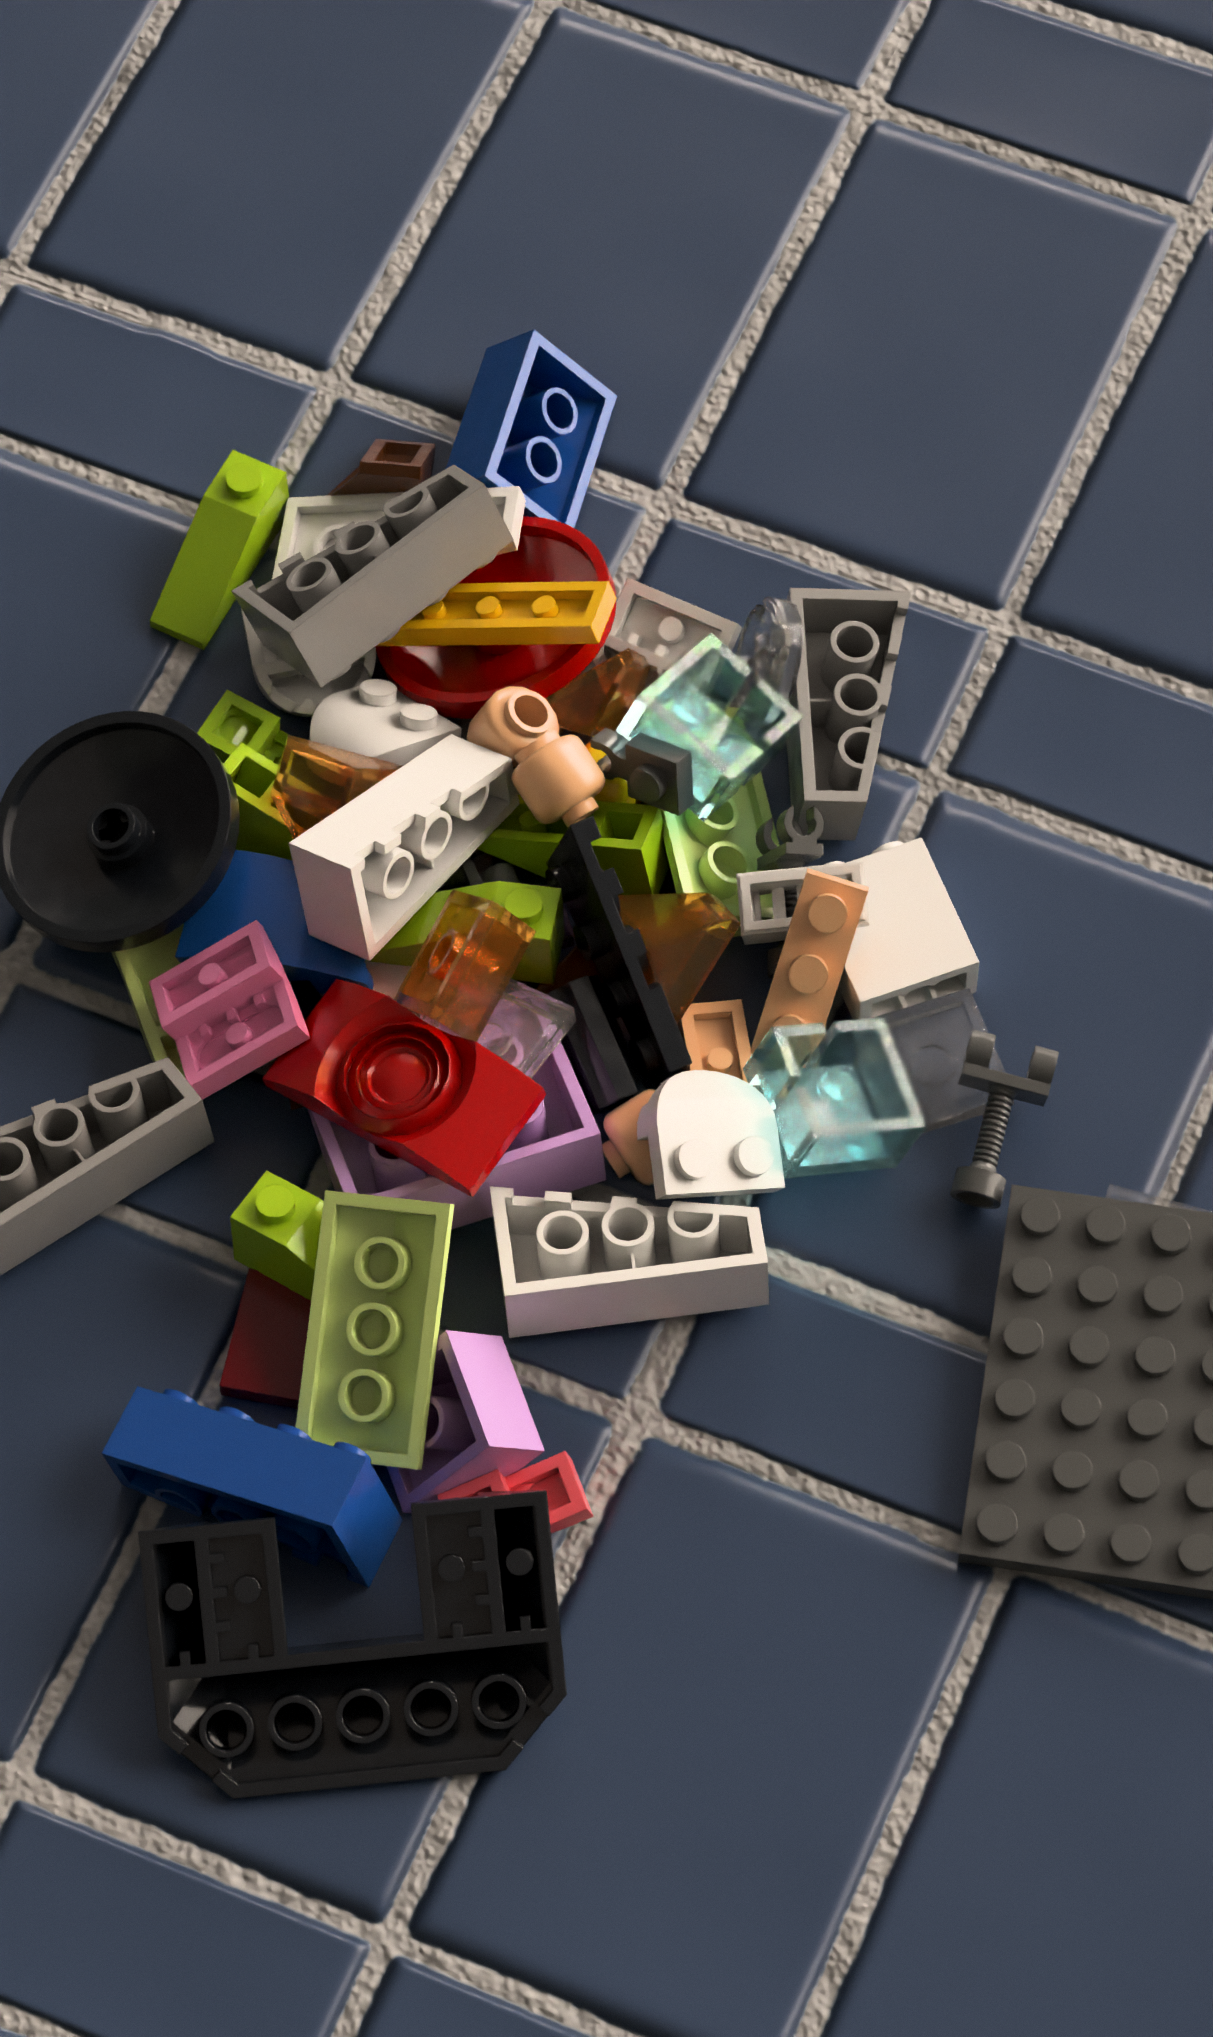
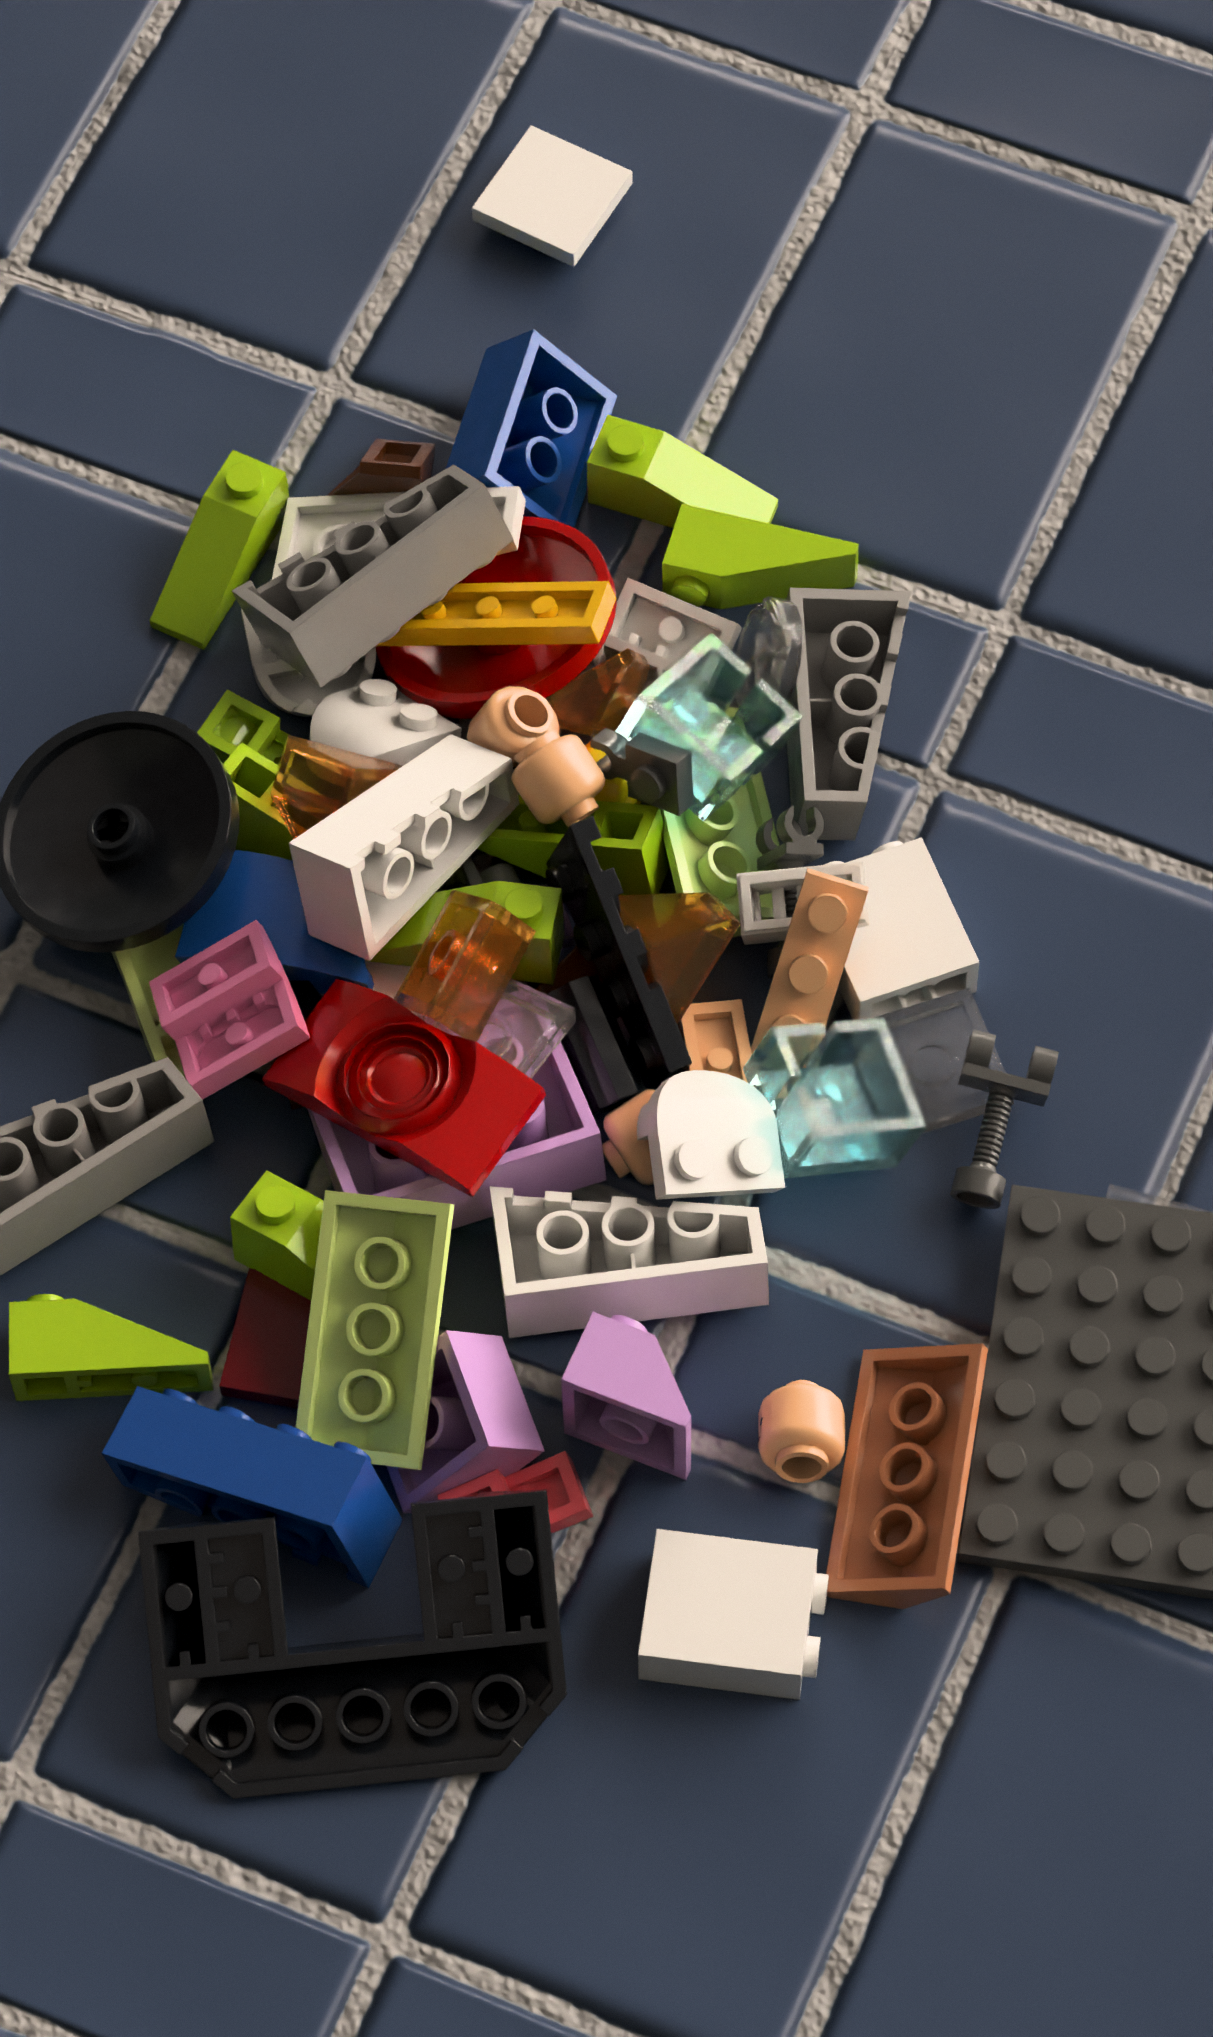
(83, 1351): none -> lime slope
(552, 195): none -> white tile
(626, 1397): none -> lavender slope
(654, 473): none -> lime slope
(731, 1614): none -> white brick
(740, 560): none -> lime slope
(801, 1431): none -> light nougat head
(906, 1474): none -> nougat slope

